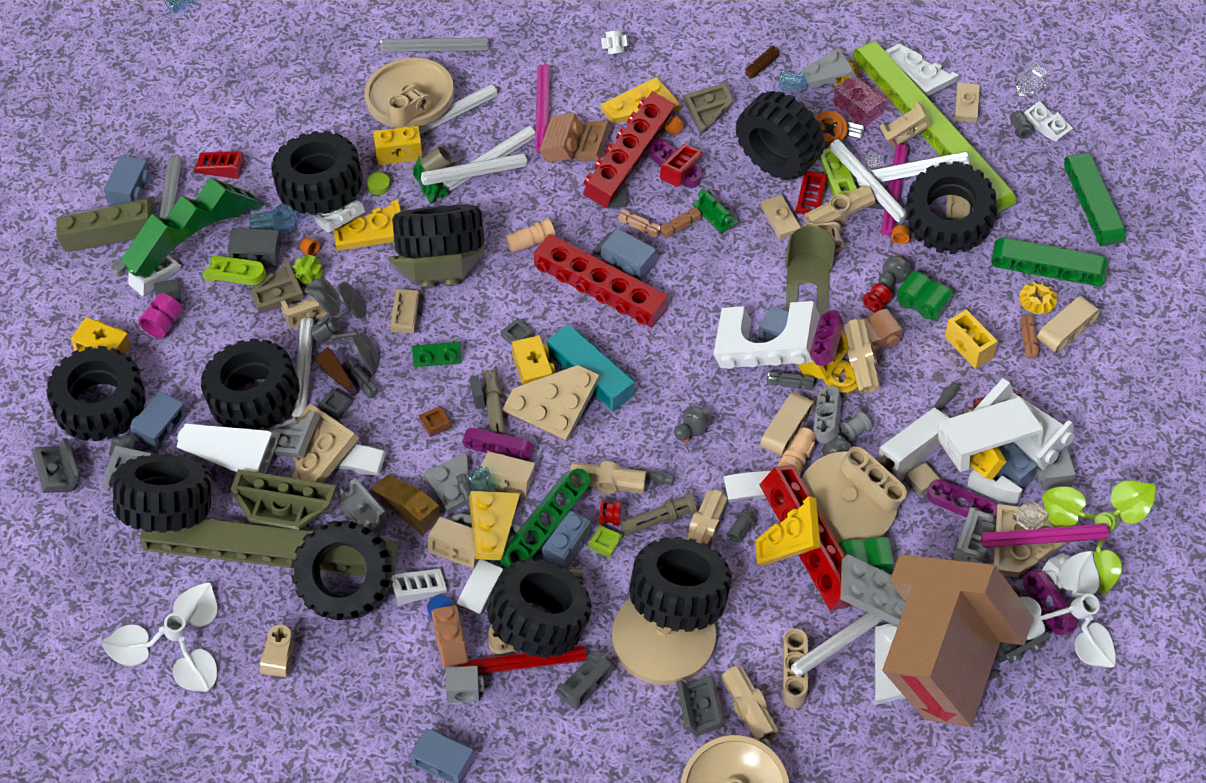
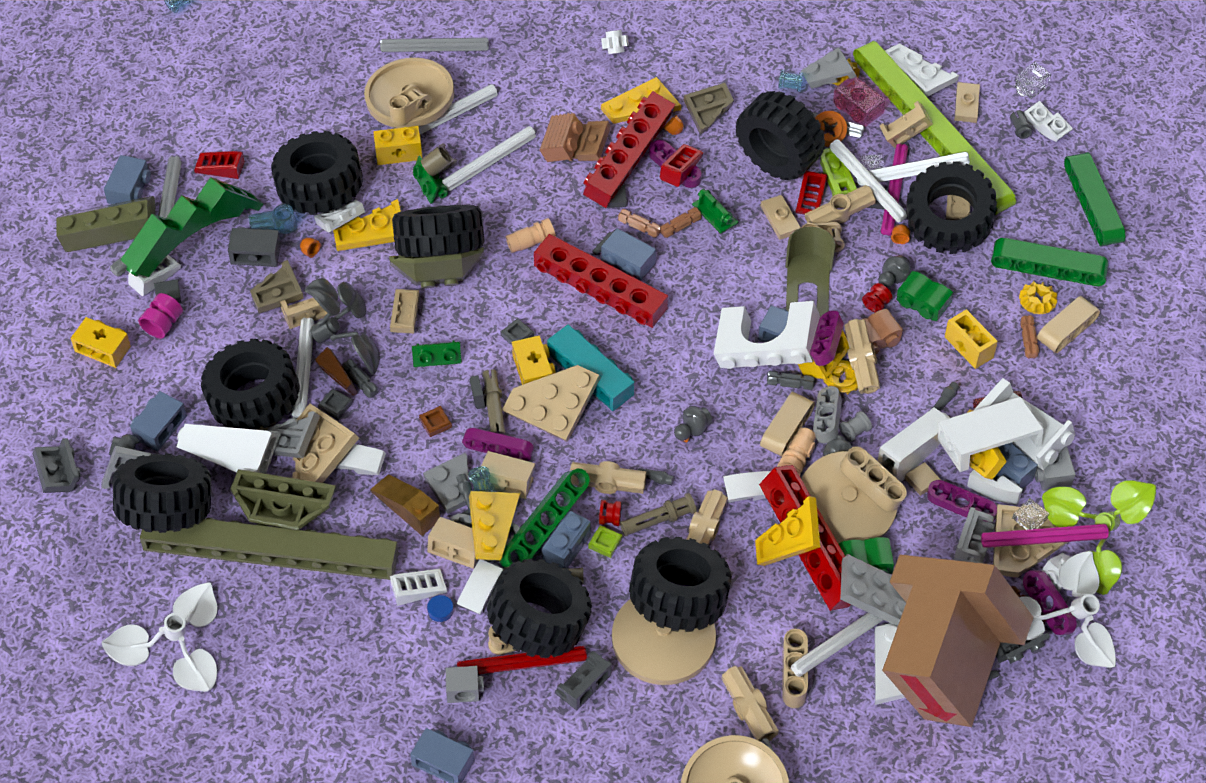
(89, 369): black tyre -> none
(234, 270): lime plate -> none
(277, 652): tan piece -> none
(307, 269): lime gear -> none
(308, 565): black tyre -> none
(361, 507): light grey hinge -> none
(378, 183): lime tile -> none
(449, 636): nougat brick -> none
(473, 169): white axle -> none
(542, 104): dark pink axle -> none
(700, 706): dark grey bracket -> none
(744, 520): dark grey pin -> none
(761, 62): reddish brown axle -> none

